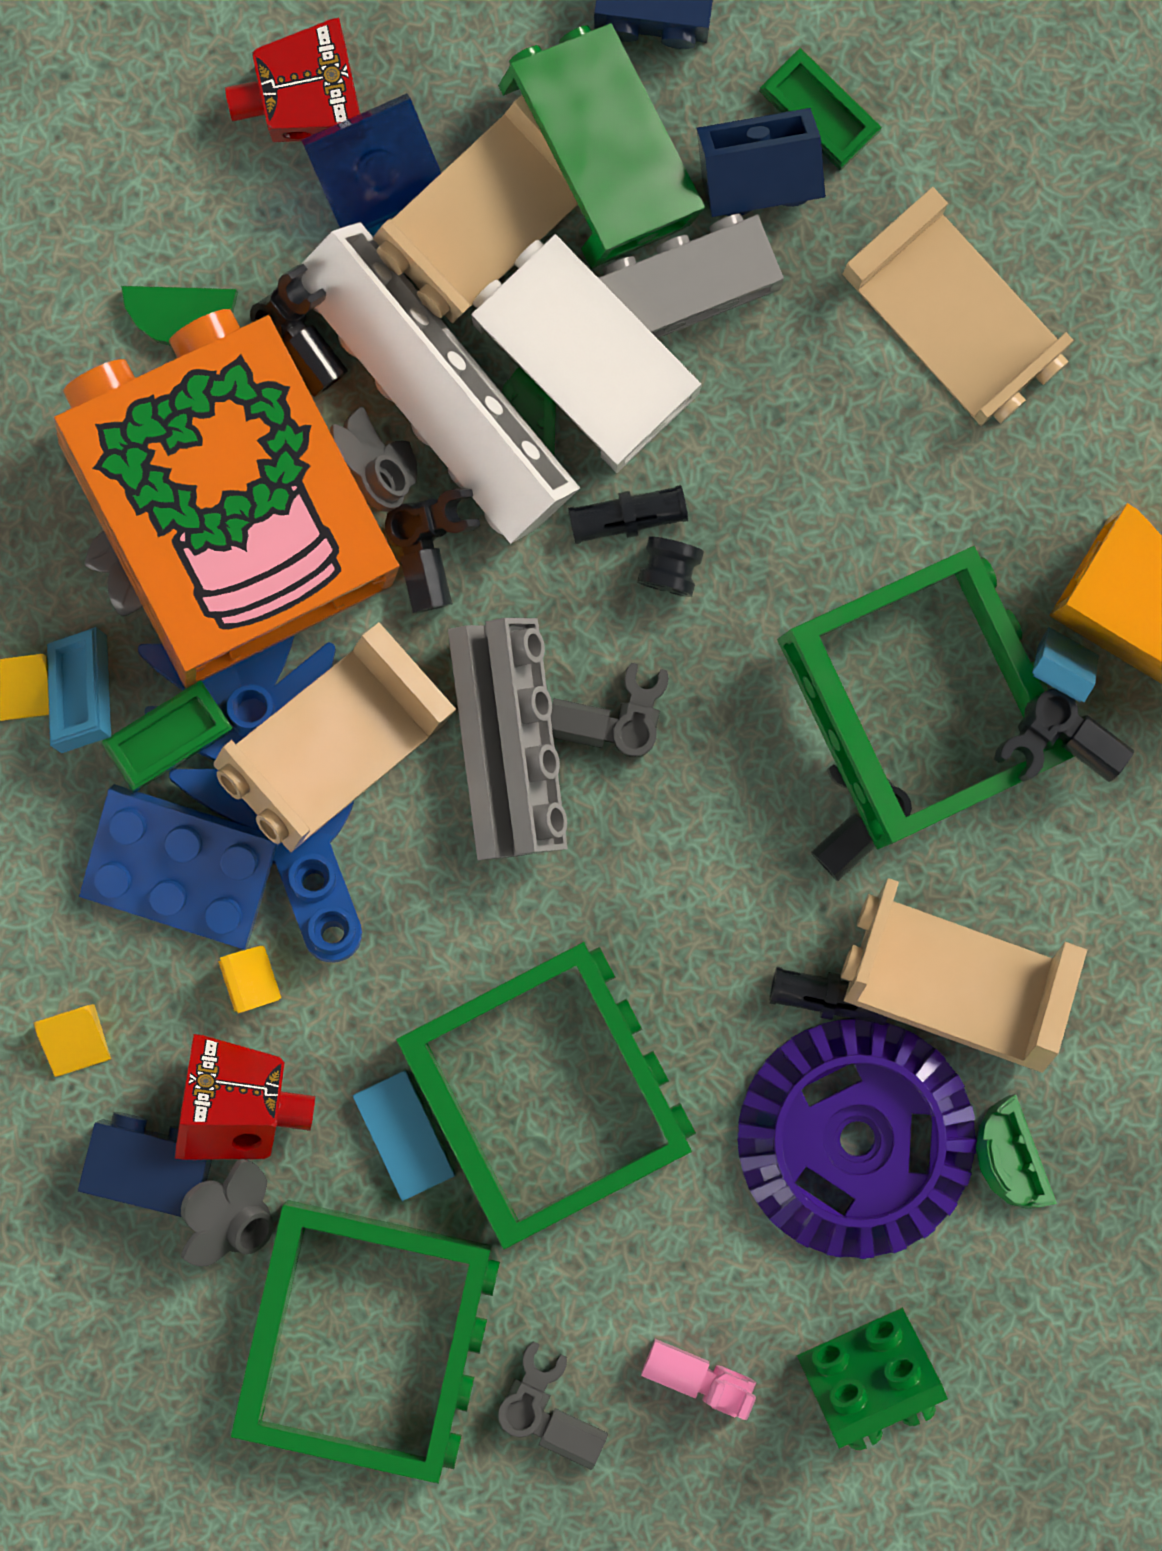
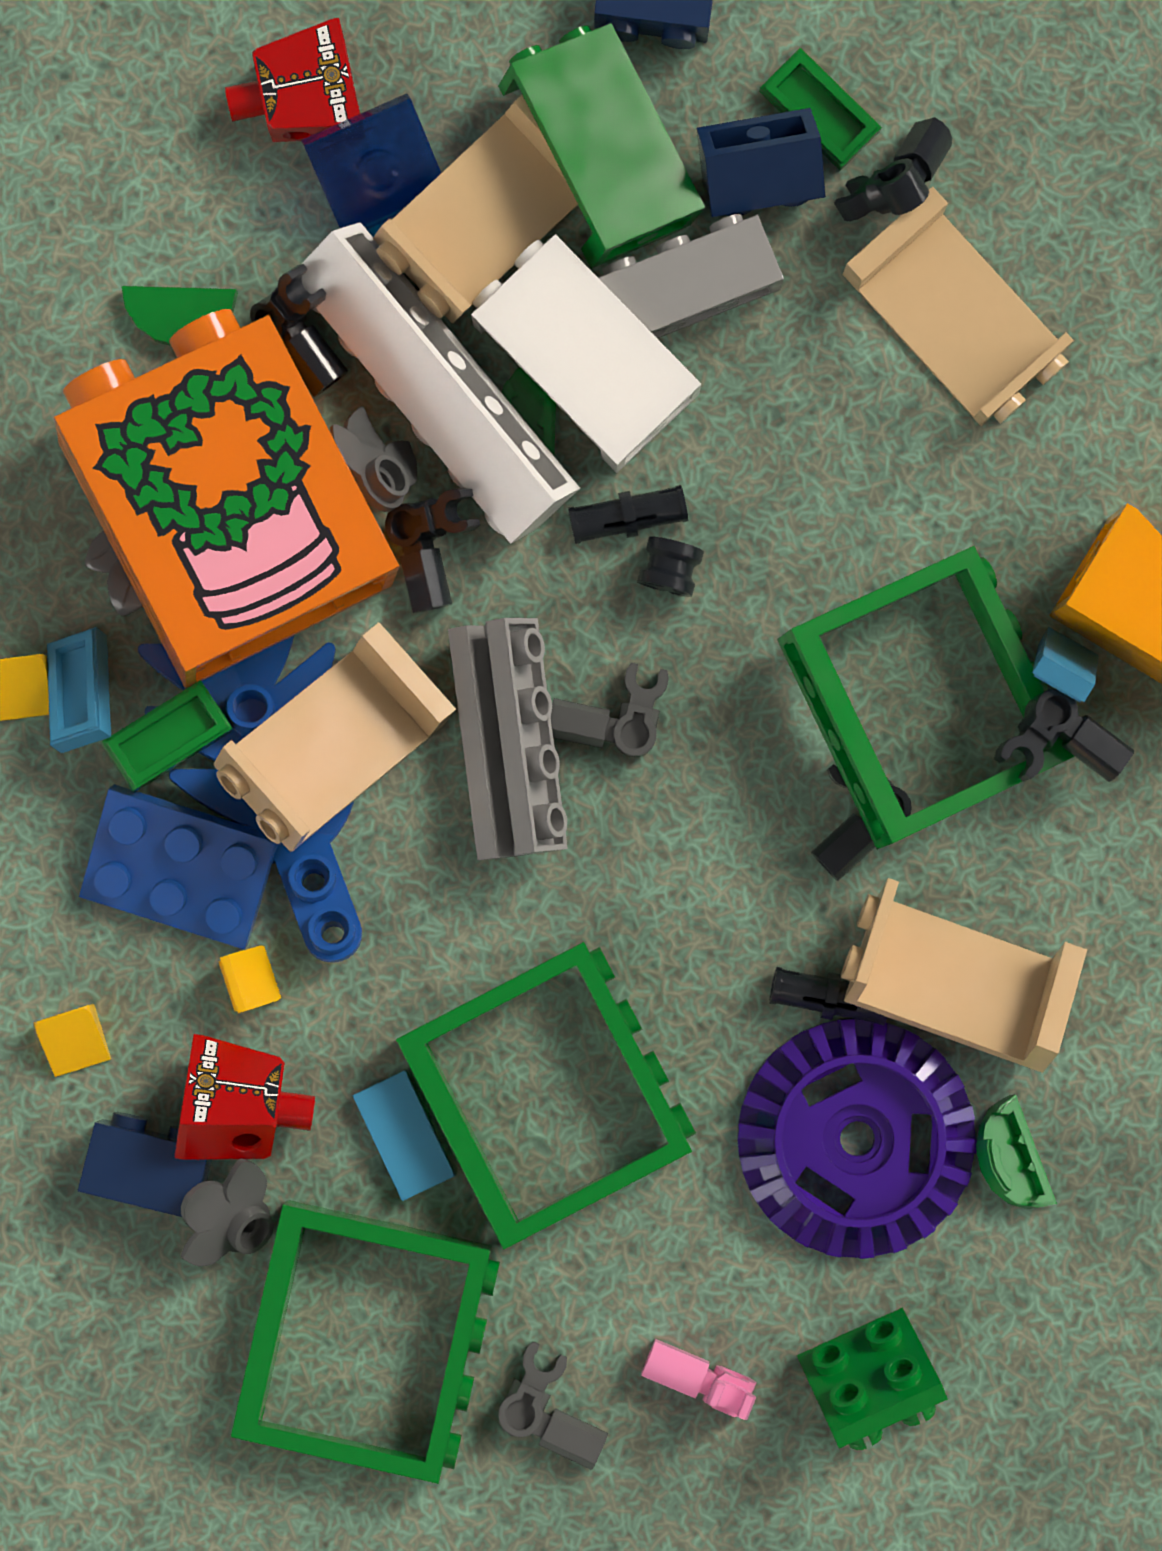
(902, 183): none -> black bar

